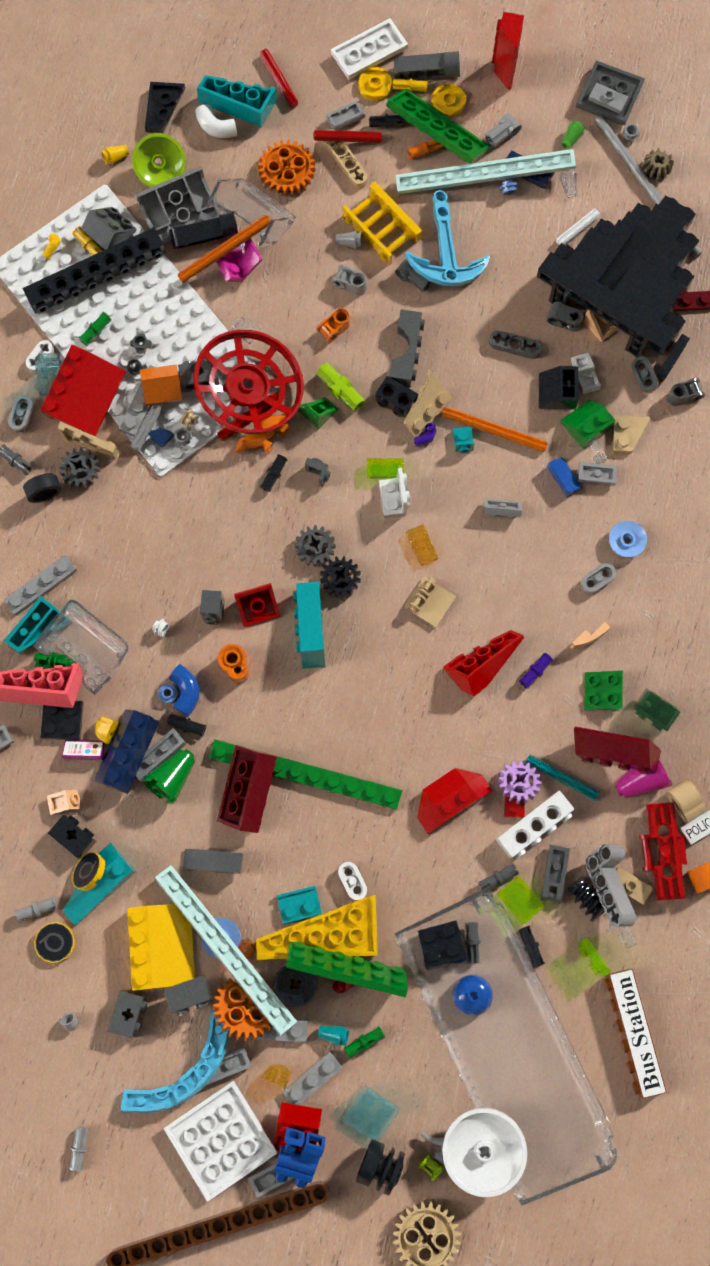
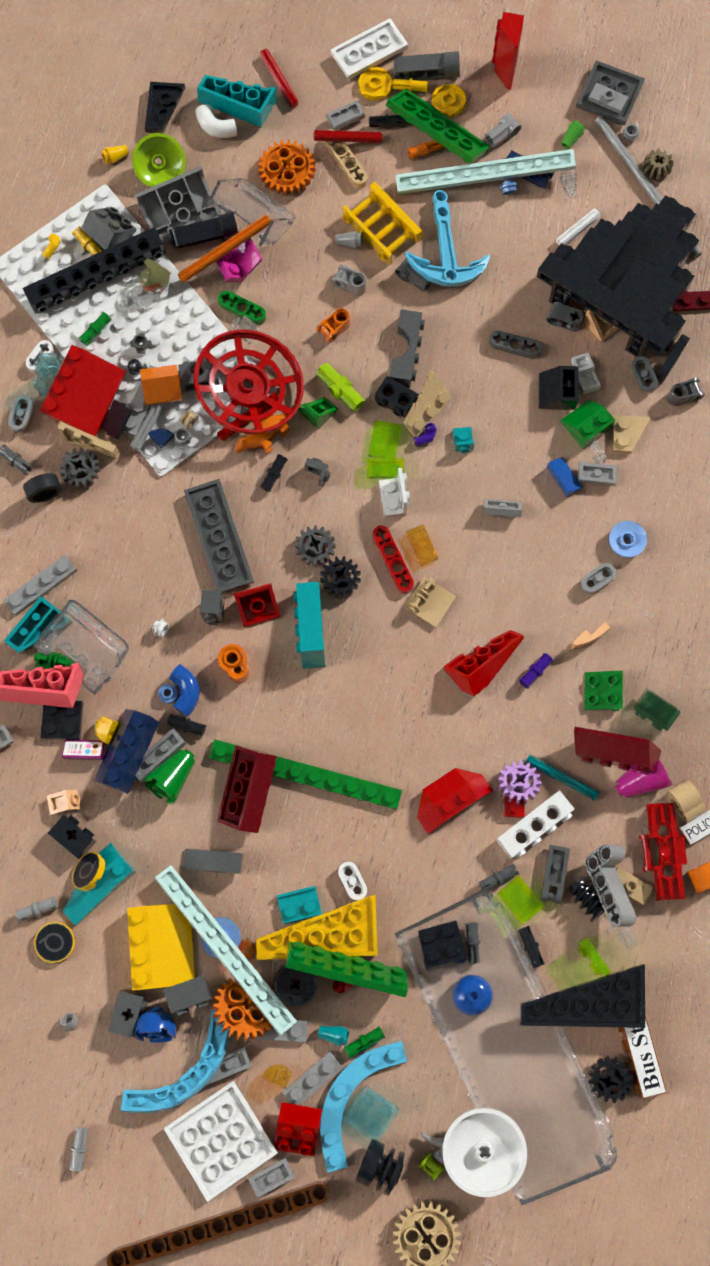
(116, 419): none -> black piece
(154, 277): none -> olive helmet
(156, 1025): none -> blue cylinder
(218, 536): none -> dark grey plate
(237, 300): none -> green beam
(299, 1164): blue hips -> none
(340, 1092): none -> medium azure plate
(384, 440): none -> clear neon green plate
(395, 558): none -> red beam
(494, 429): orange axle -> none
(602, 1002): none -> black wing
(620, 1081): none -> black gear

